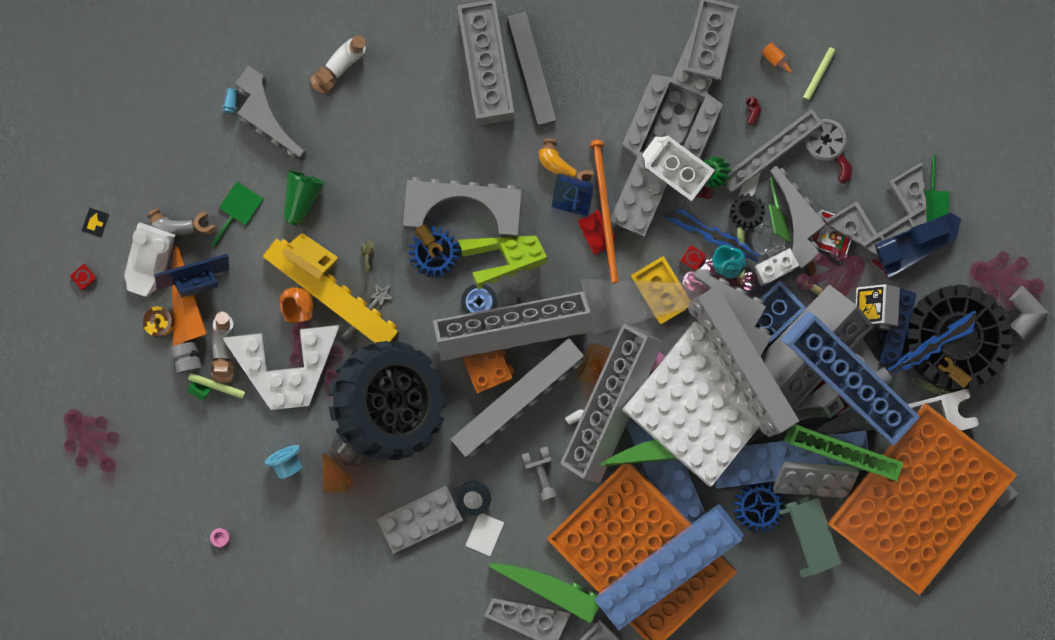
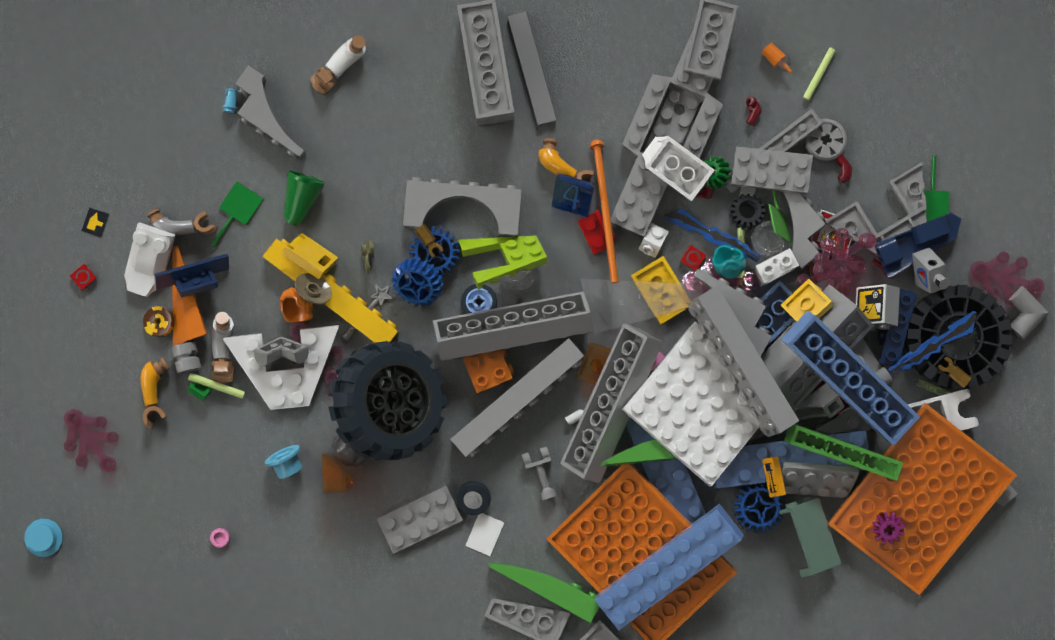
(43, 537): none -> medium azure piece
(149, 378): none -> piece
(281, 348): none -> light grey brick
(313, 289): none -> dark tan dish
(420, 277): none -> blue gear
(653, 240): none -> white bracket
(772, 170): none -> light grey plate
(774, 476): none -> light orange tile
(807, 298): none -> yellow plate
(840, 256): none -> clear pink plant
(882, 525): none -> magenta gear
(929, 271): none -> light grey torso

